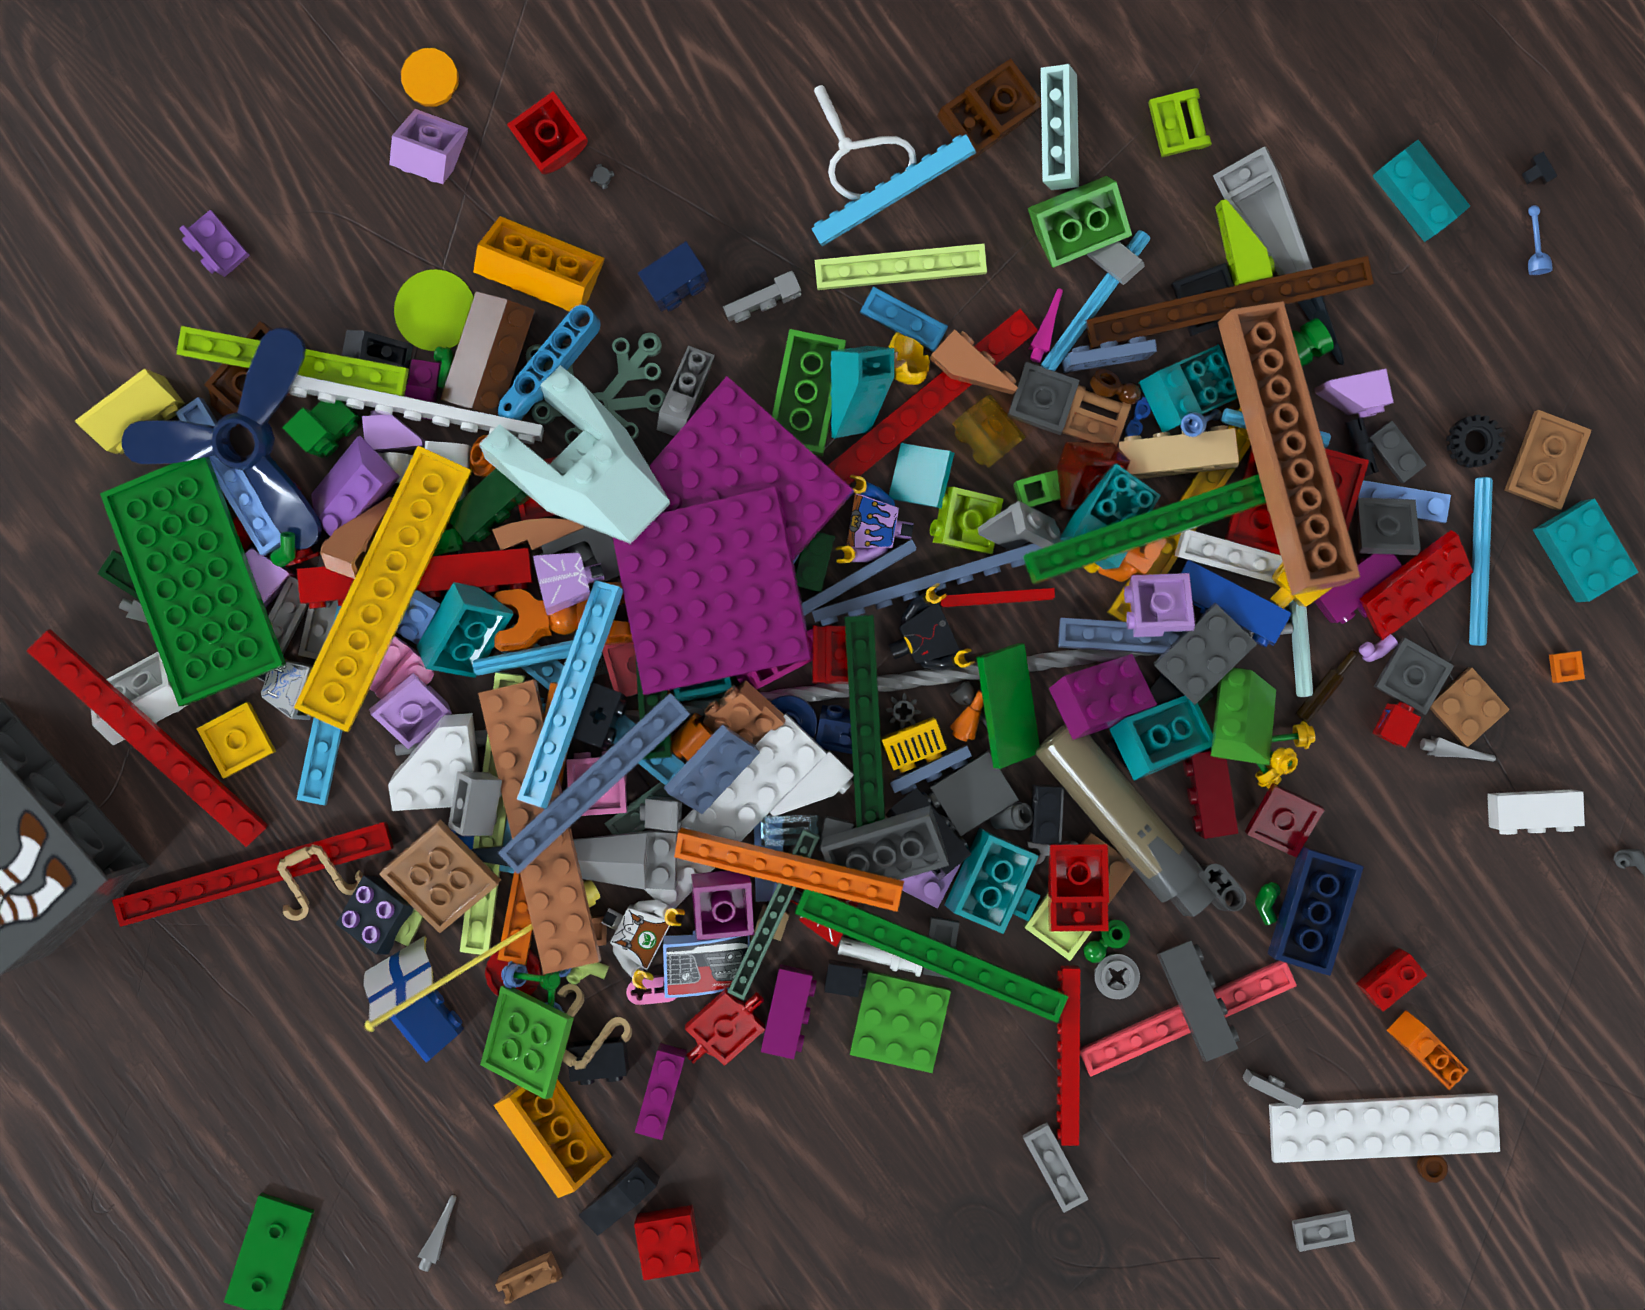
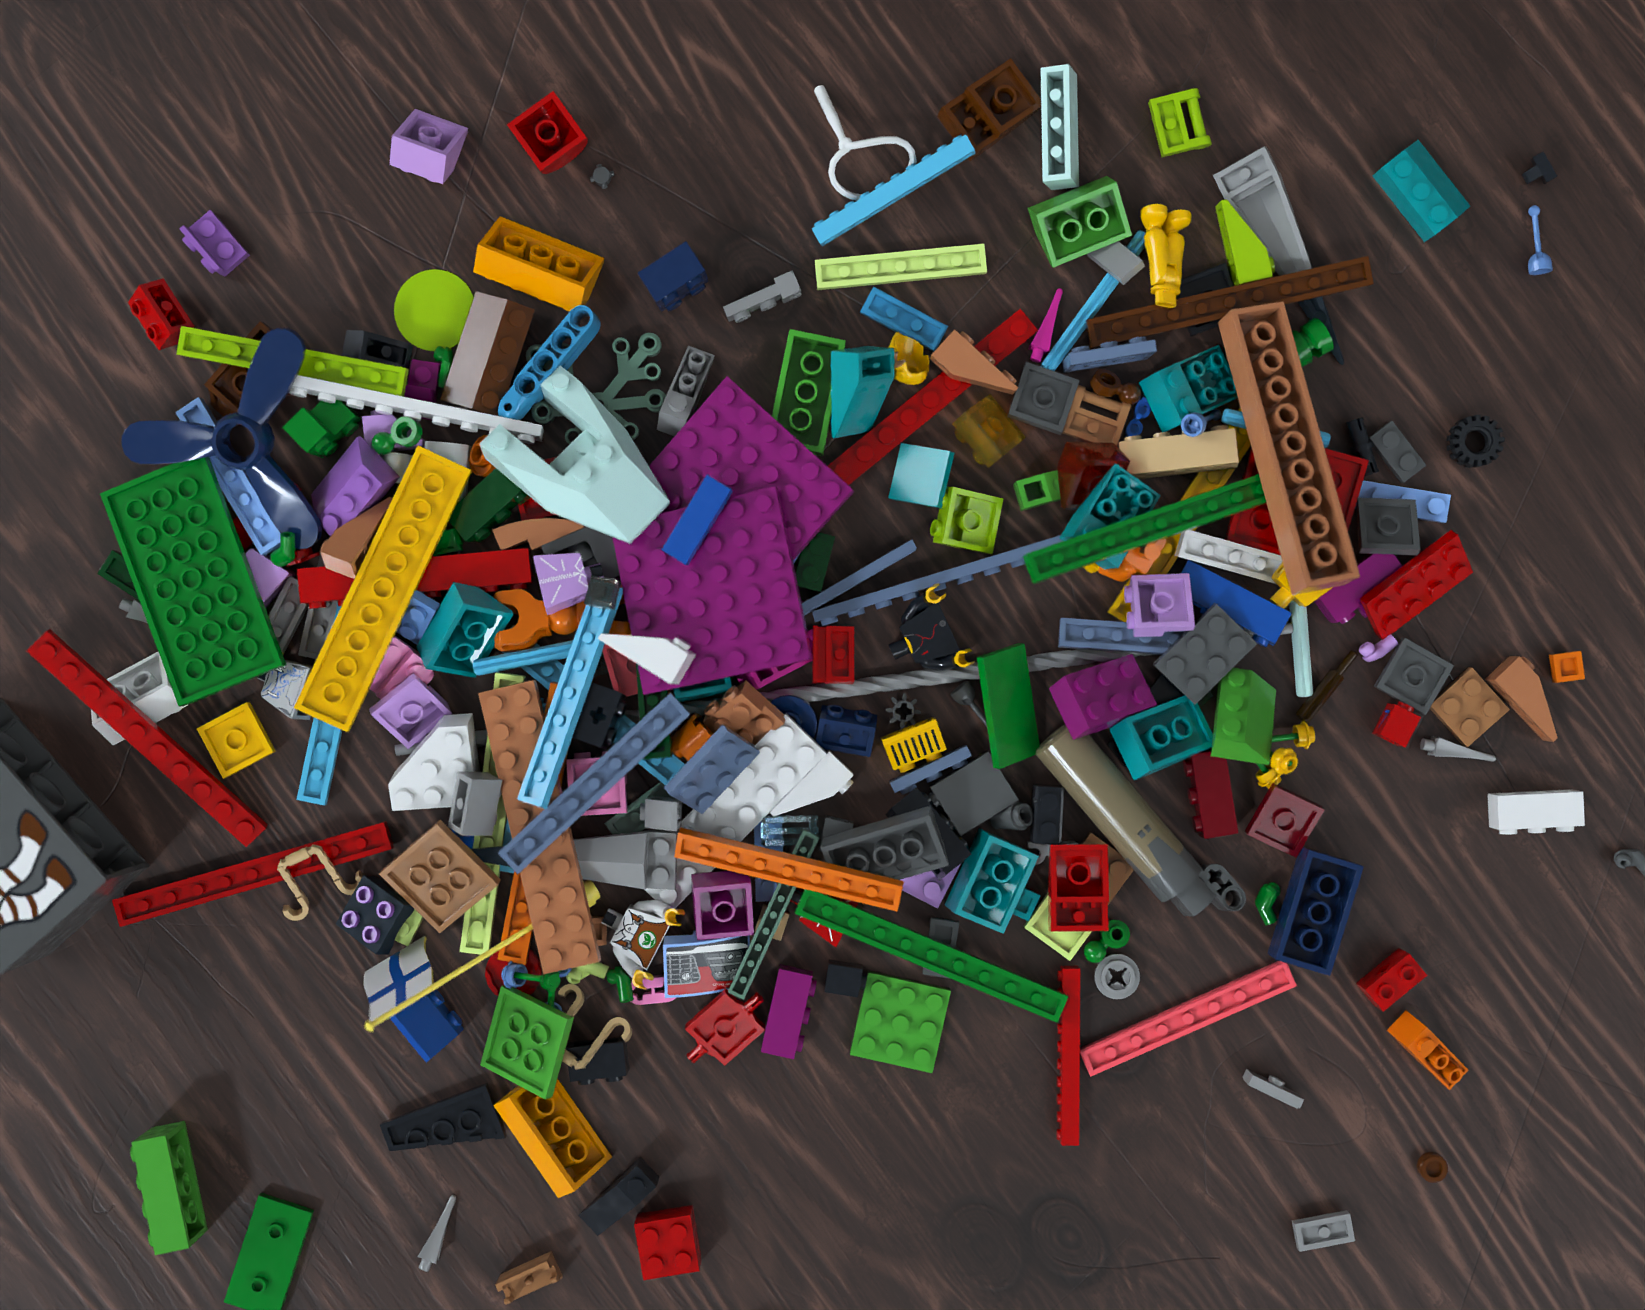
(141, 398): light yellow slope -> none
(159, 313): none -> red brick
(169, 1187): none -> bright green brick
(384, 443): none -> green plate
(429, 77): light orange tile -> none
(451, 1120): none -> black wing
(602, 593): none -> clear smoke plate
(623, 982): none -> green arm
(660, 1091): magenta brick -> none
(661, 656): none -> white slope
(697, 520): none -> blue tile
(865, 719): dark green plate -> none
(870, 953): white pin -> none
(872, 524): torso -> none
(967, 722): orange cone -> none
(998, 597): red tile -> none
(1020, 525): light grey bracket -> none
(1055, 1167): light grey plate -> none
(1164, 250): none -> yellow piece
(1198, 1002): dark grey brick -> none
(1358, 394): lavender slope -> none
(1385, 1127): white plate -> none
(1480, 561): medium azure axle -> none
(1524, 693): none -> nougat slope
(1548, 460): medium nougat plate -> none
(1585, 550): teal brick -> none

